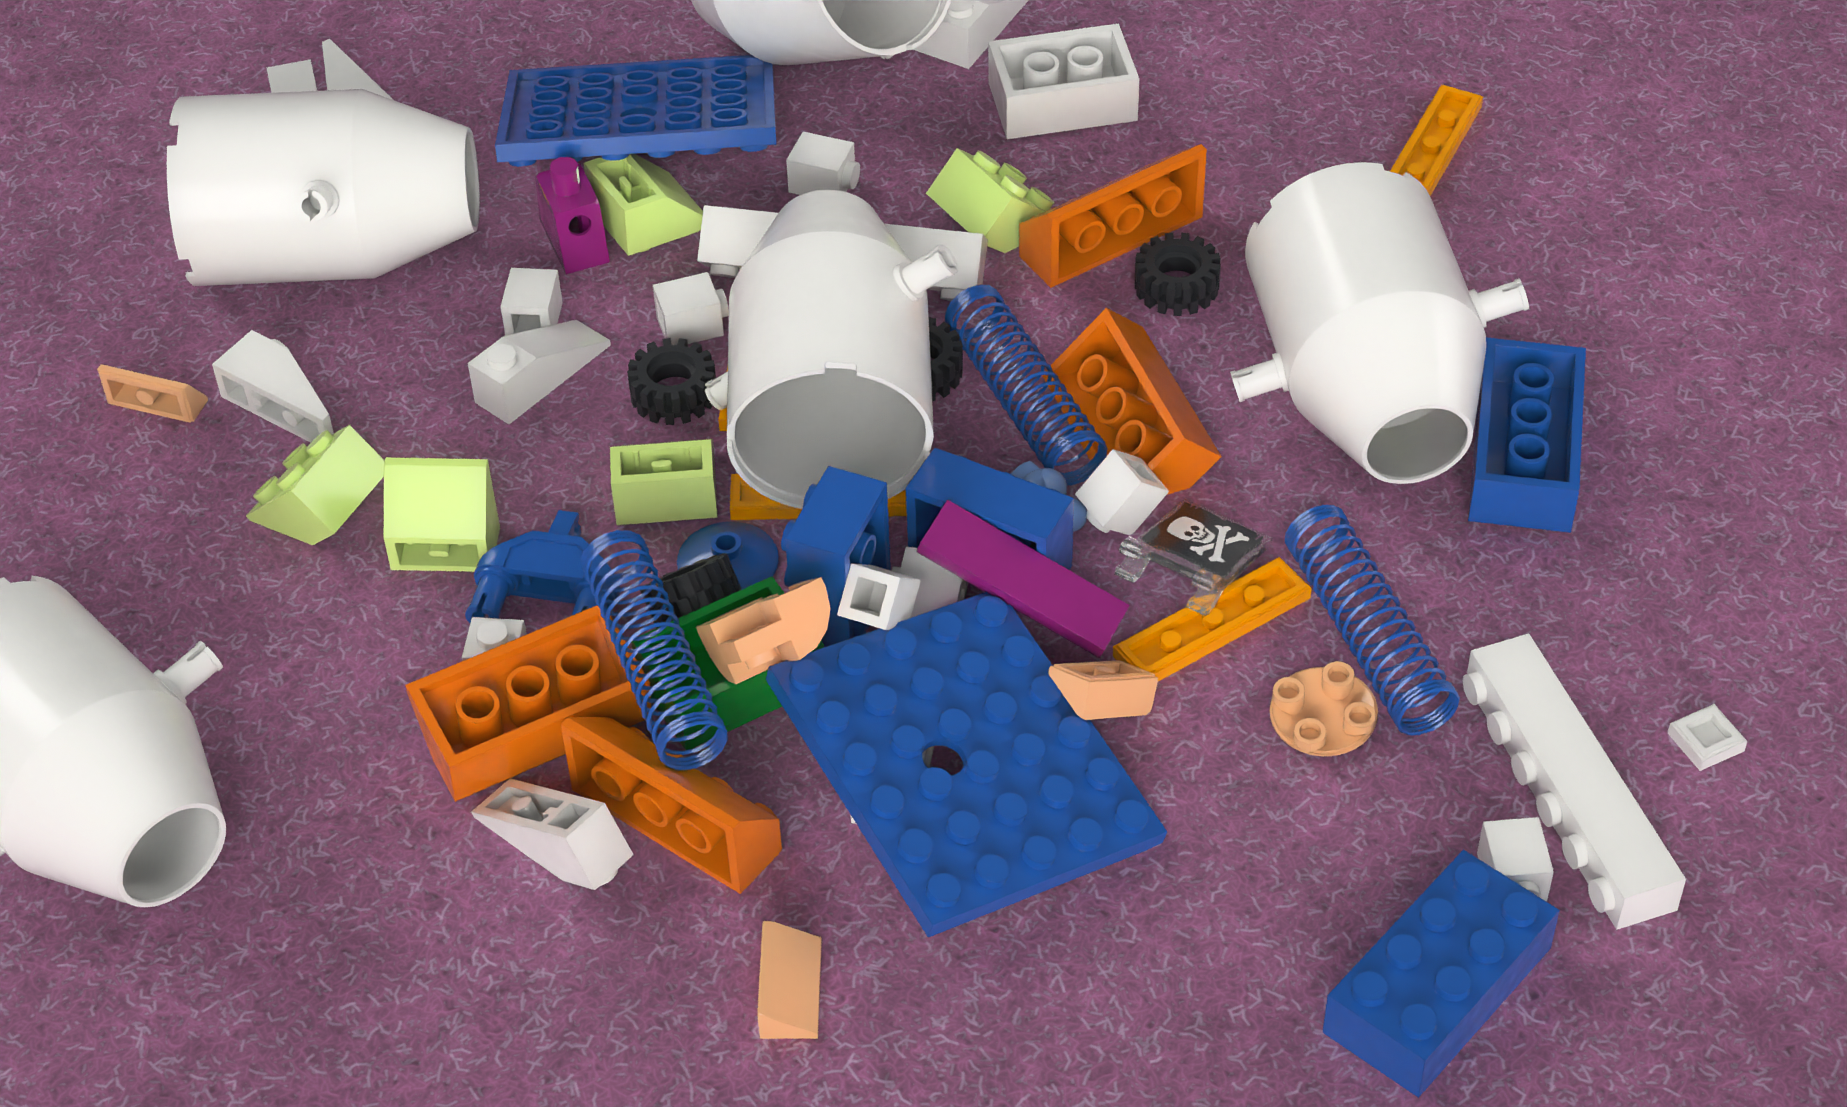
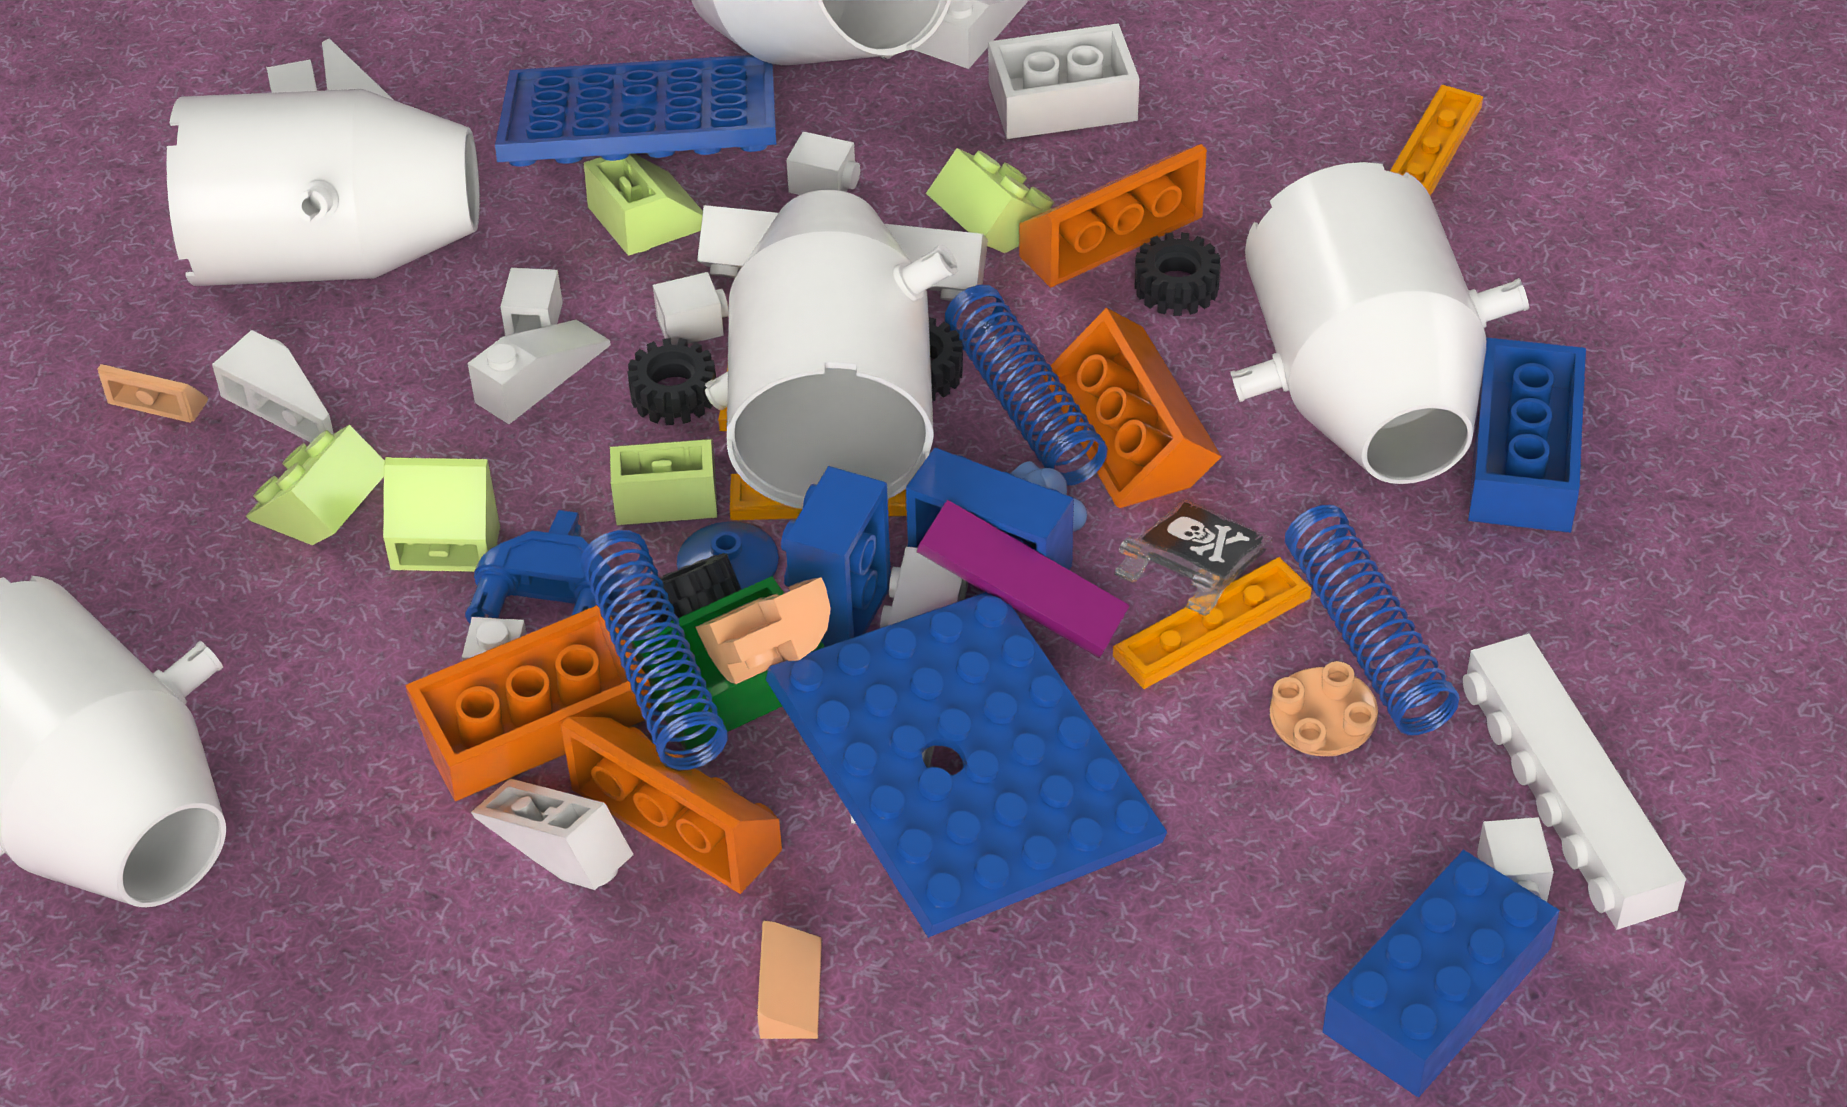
(561, 196): magenta torso -> none
(878, 596): white brick -> none
(1105, 688): light nougat slope -> none
(1121, 493): white brick -> none
(1707, 737): white tile -> none

